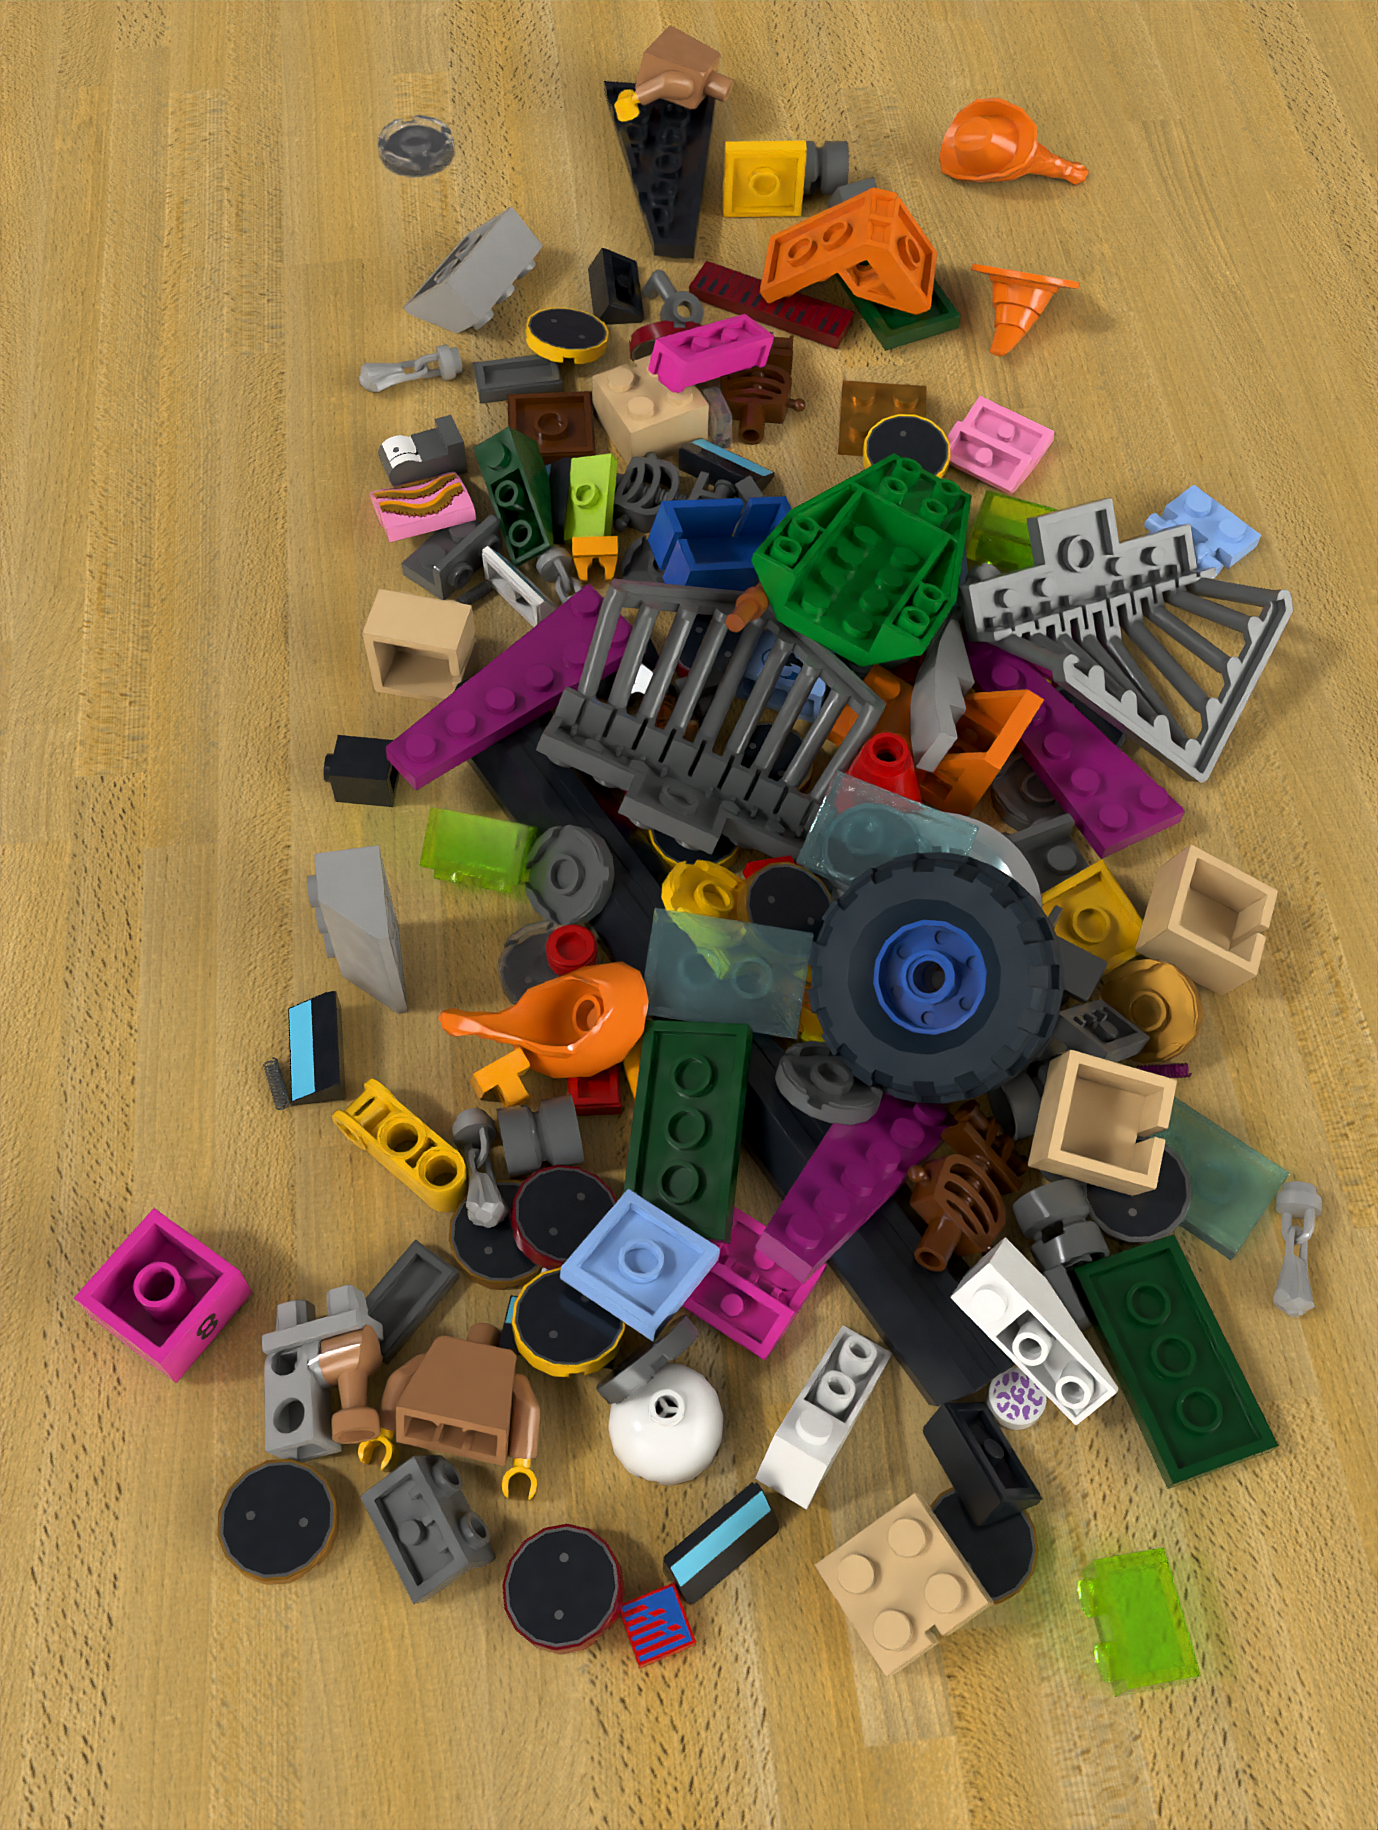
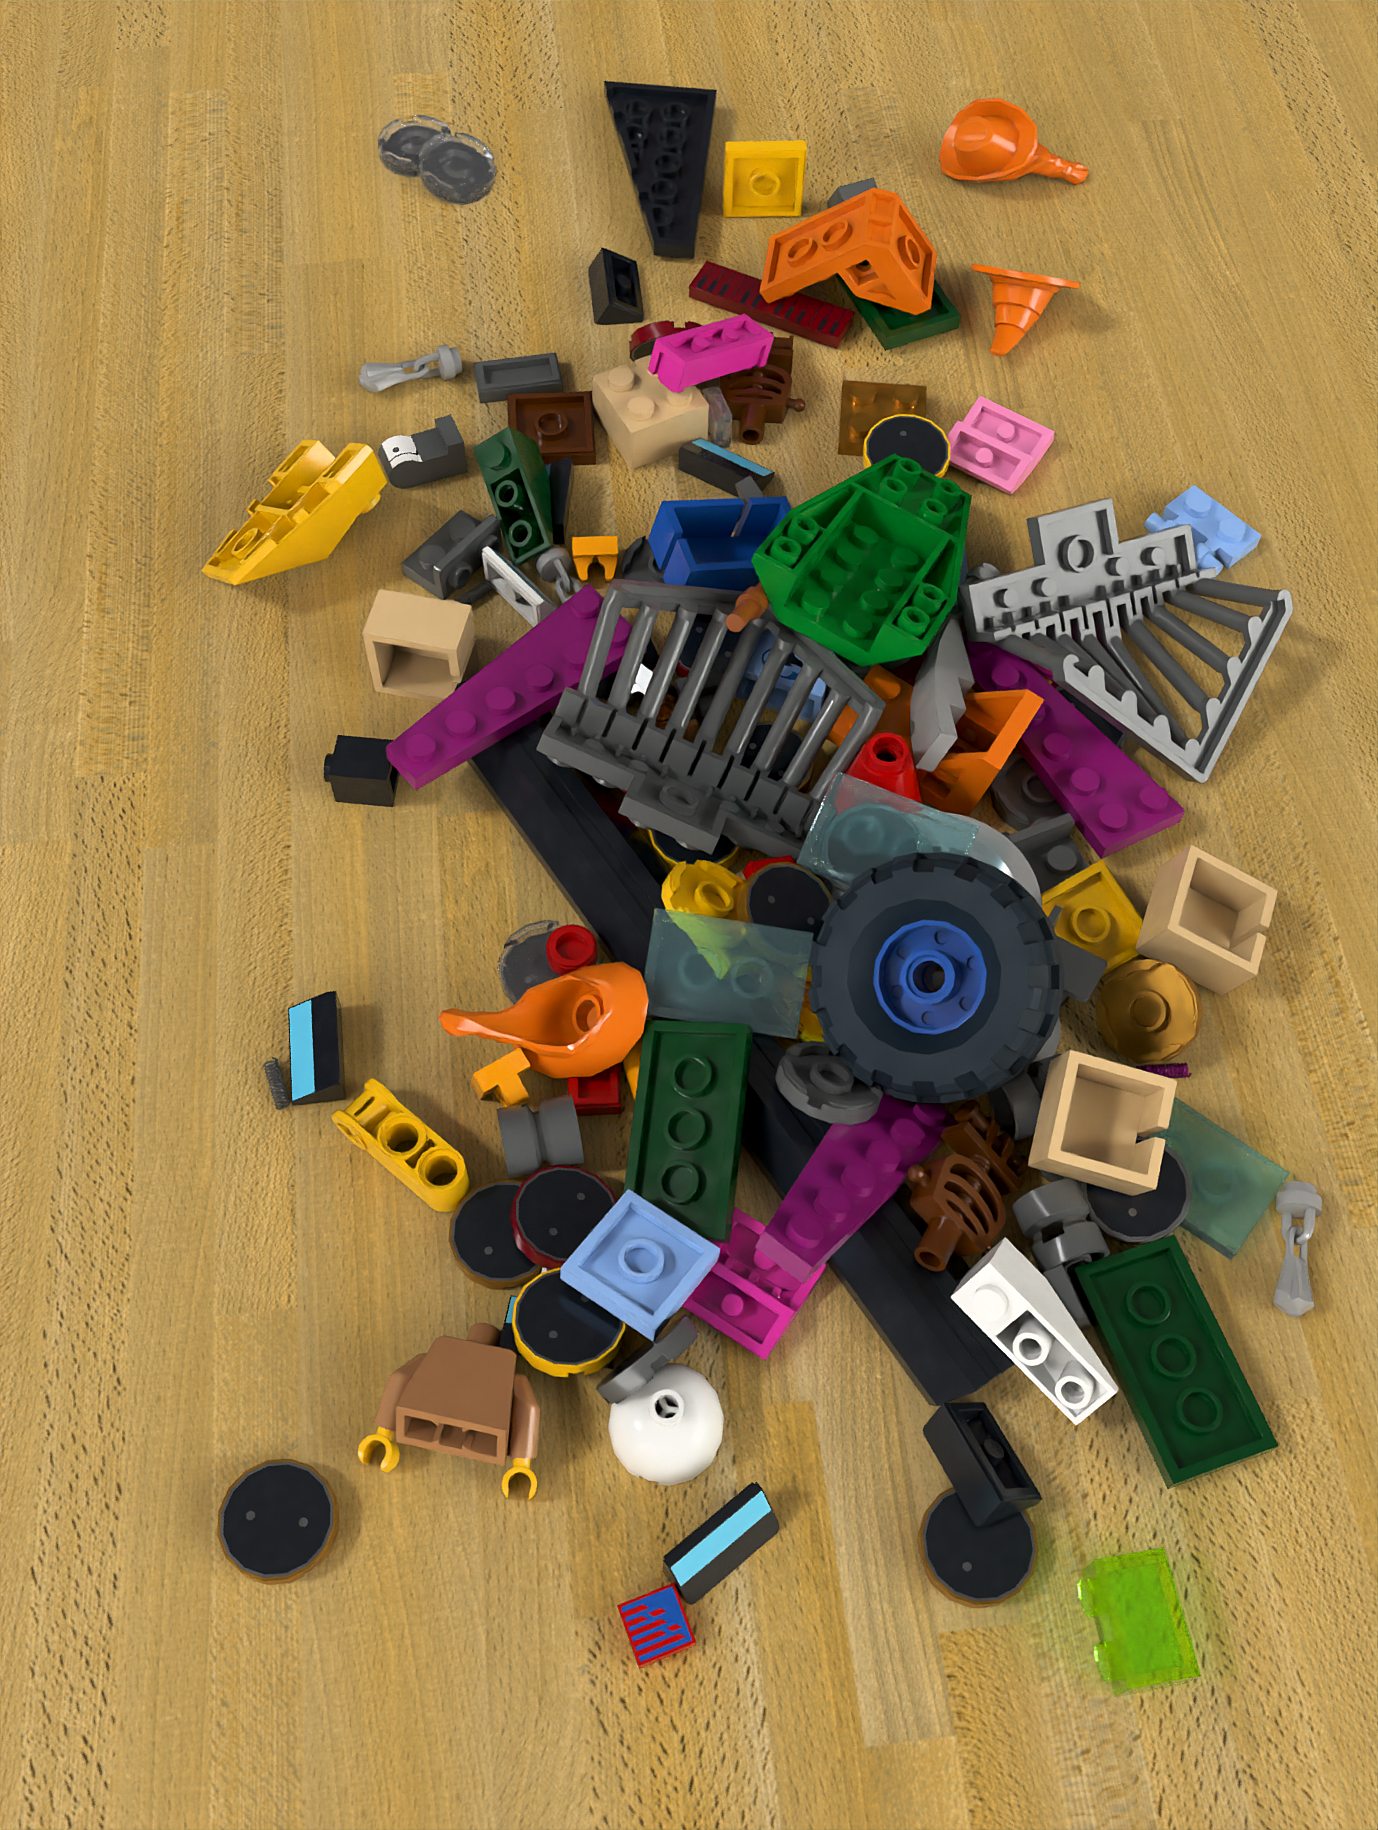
(164, 1294): dark pink brick -> none
(302, 515): none -> yellow wedge
(309, 1359): light grey hips -> none
(360, 921): light grey slope -> none
(408, 1295): dark grey tile -> none
(423, 506): slope -> none
(428, 1525): dark grey bracket -> none
(457, 168): none -> clear tile
(474, 1134): light grey piece -> none
(477, 274): light grey slope -> none
(477, 848): clear neon green brick -> none
(563, 1588): black tile -> none
(568, 334): tile -> none
(569, 874): dark grey tile -> none
(590, 497): lime plate -> none
(638, 504): dark grey torso -> none
(660, 284): dark grey plate -> none
(676, 71): medium nougat torso -> none
(822, 1417): white slope -> none
(826, 167): dark grey wheel -> none
(901, 1582): tan piece -> none
(1002, 531): clear neon green brick -> none
(1015, 1400): white tile -> none
(1096, 1031): dark grey bracket -> none

